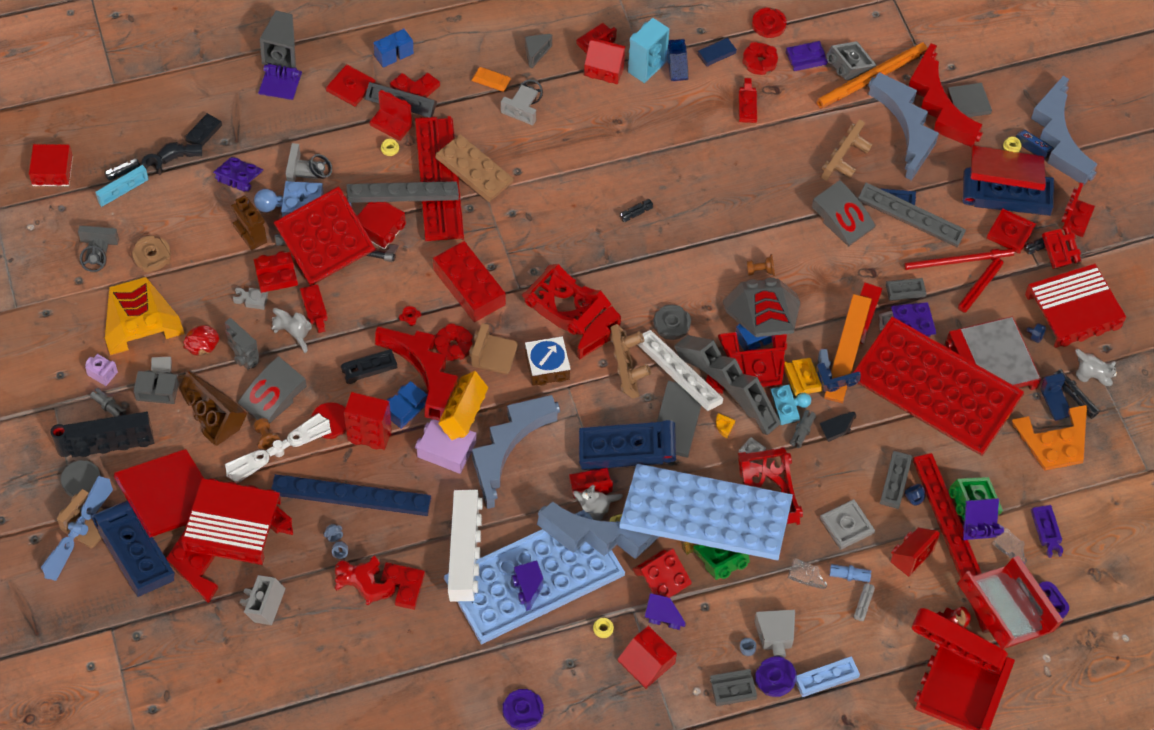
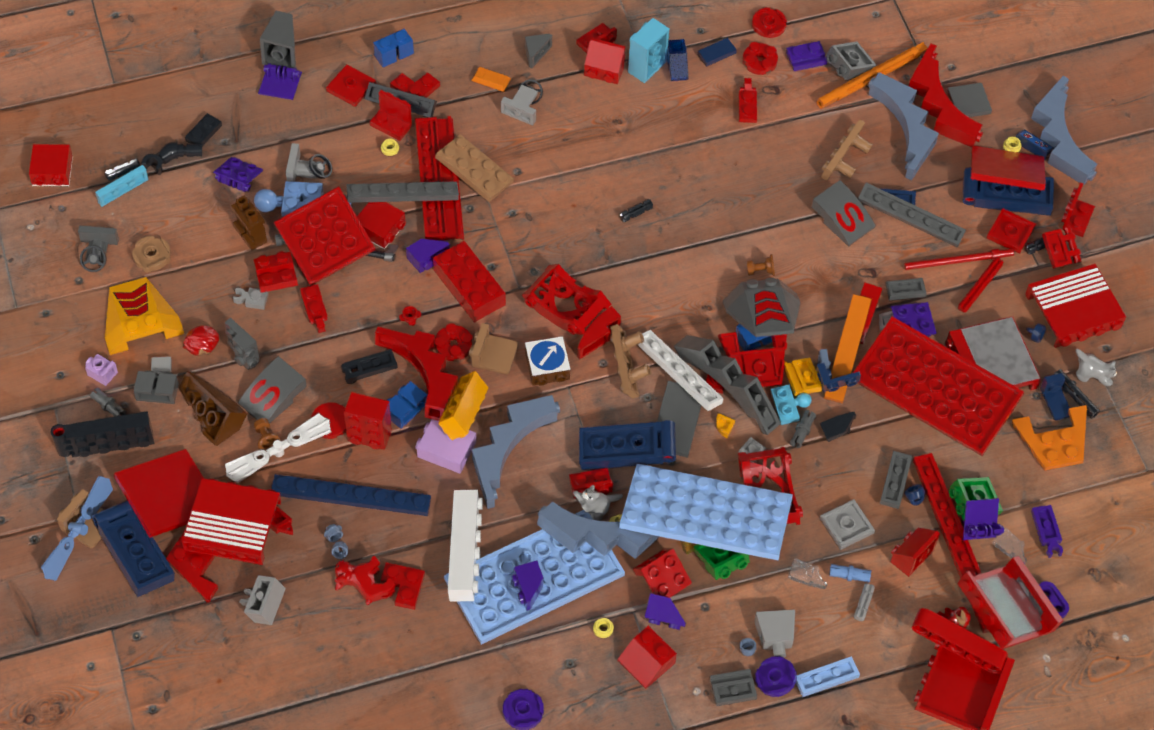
(79, 476): dark grey tile -> none
(295, 325): light grey animal -> none
(422, 253): none -> dark purple slope
(672, 322): dark grey tile -> none

